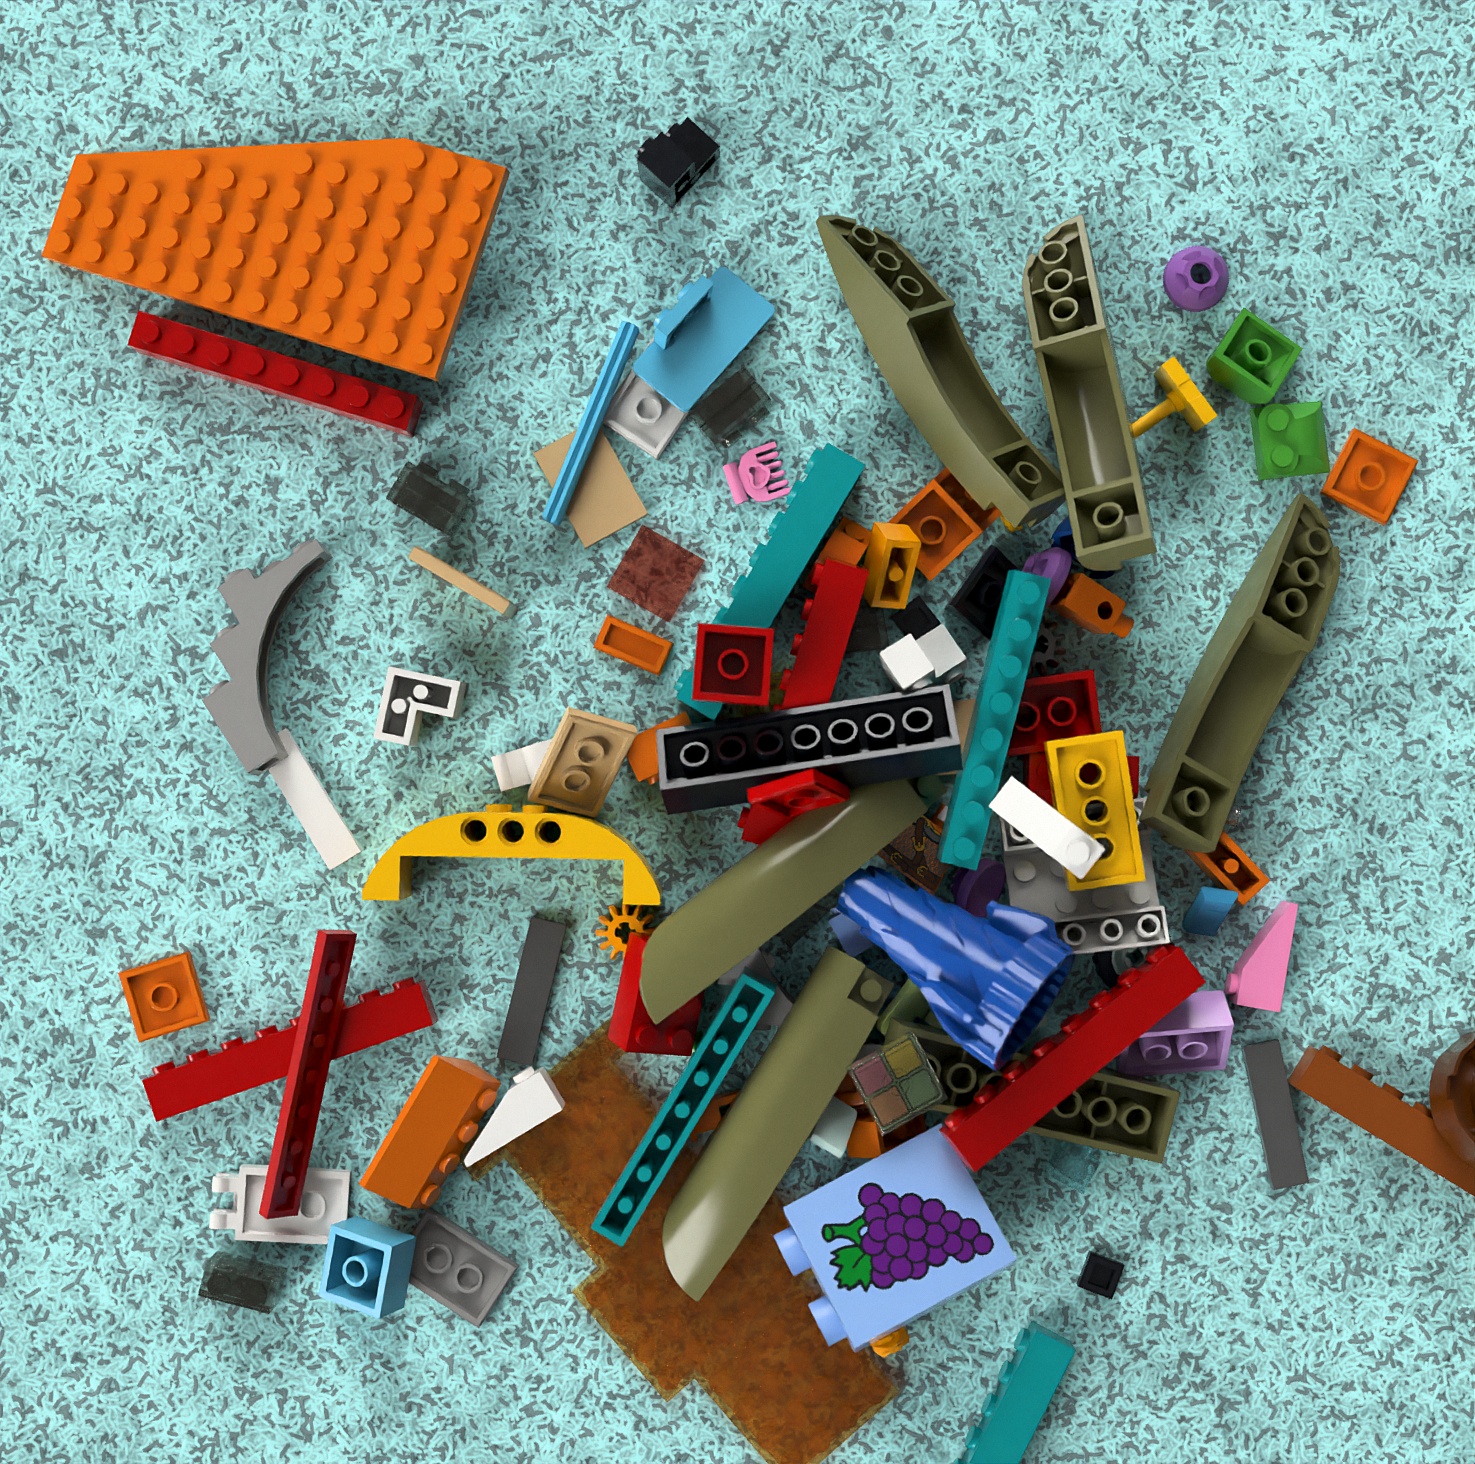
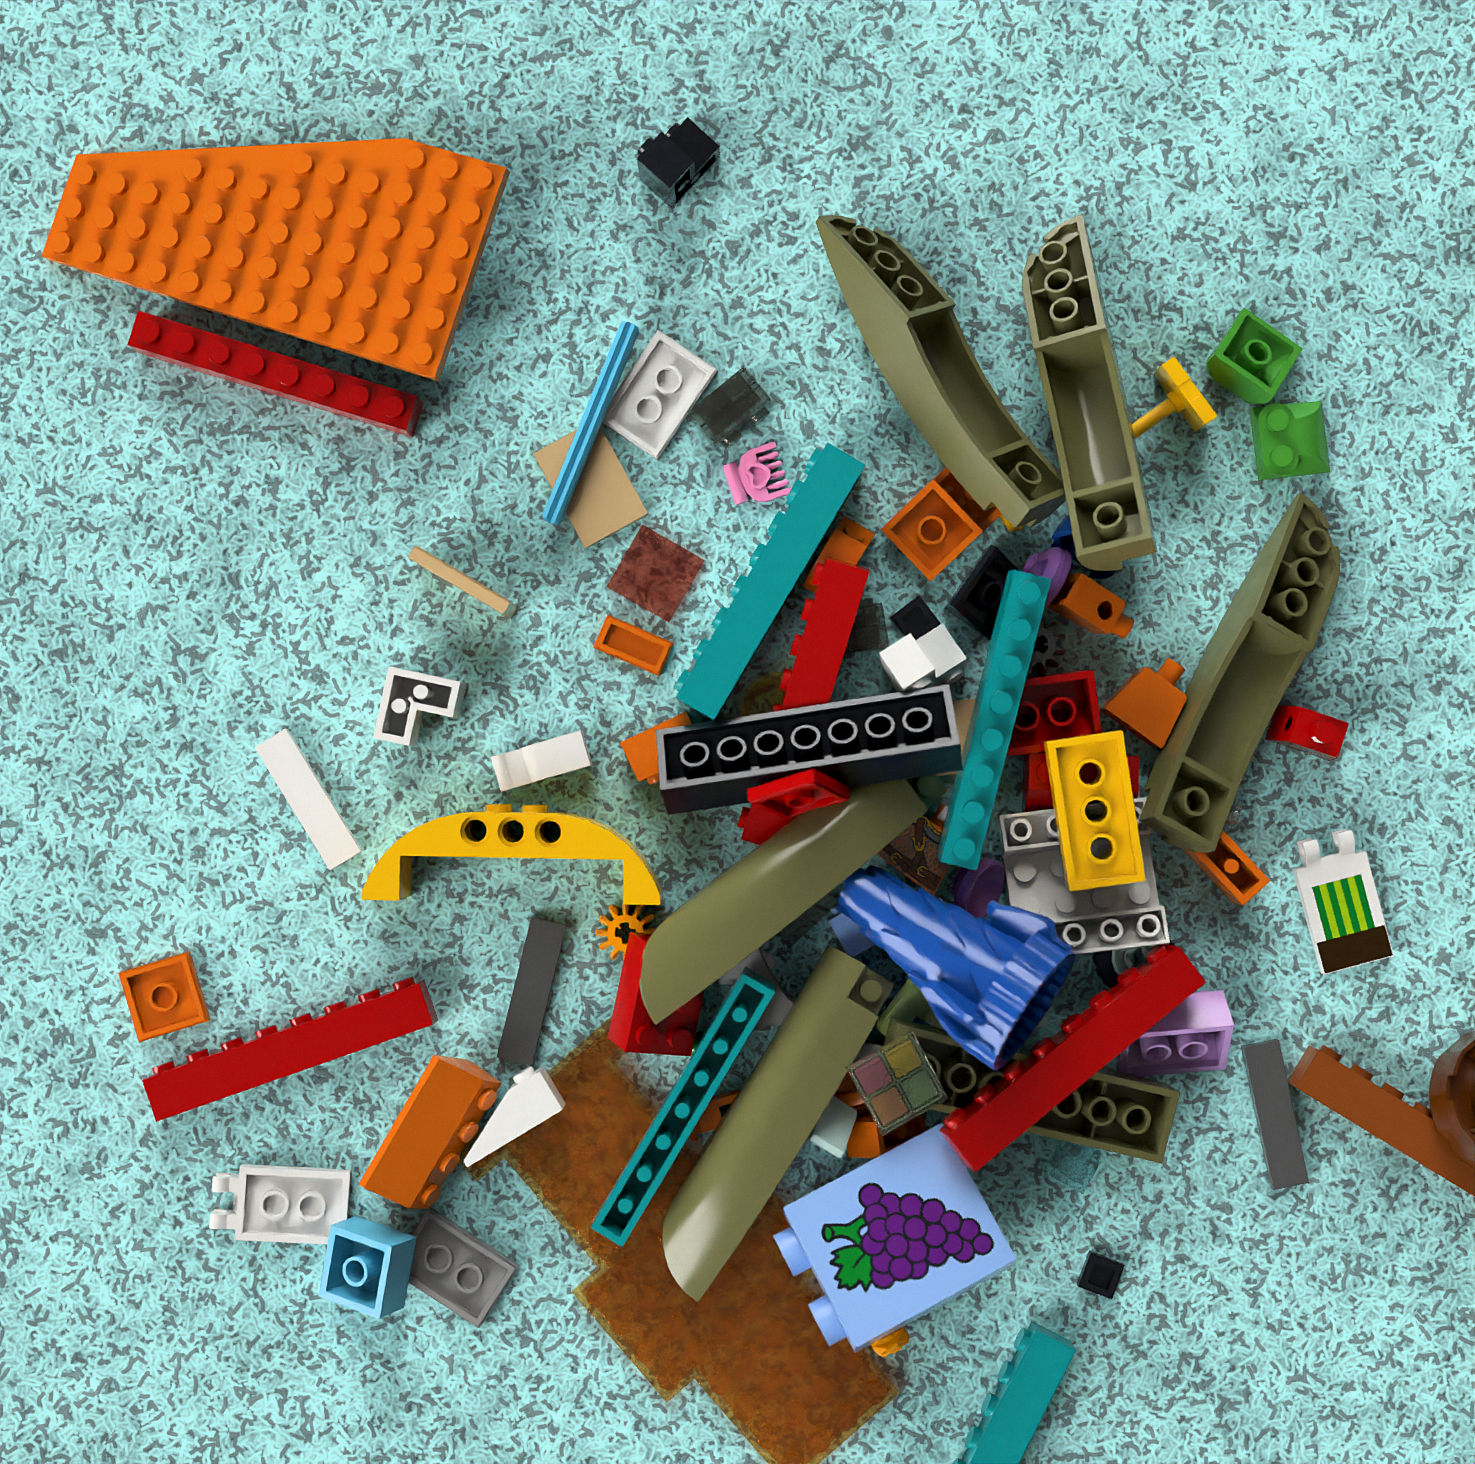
(242, 1282): clear smoke brick -> none
(244, 650): light grey arch -> none
(307, 1073): red plate -> none
(431, 499): clear smoke brick -> none
(582, 762): tan tile -> none
(701, 336): medium azure bracket -> none
(733, 664): red brick -> none
(891, 565): light orange brick -> none
(1047, 827): white slope -> none
(1149, 703): none -> orange torso
(1187, 293): medium lavender piece -> none
(1208, 910): dark azure tile -> none
(1263, 966): bright pink slope -> none
(1308, 732): none -> red torso
(1341, 904): none -> tile
(1369, 476): orange tile -> none

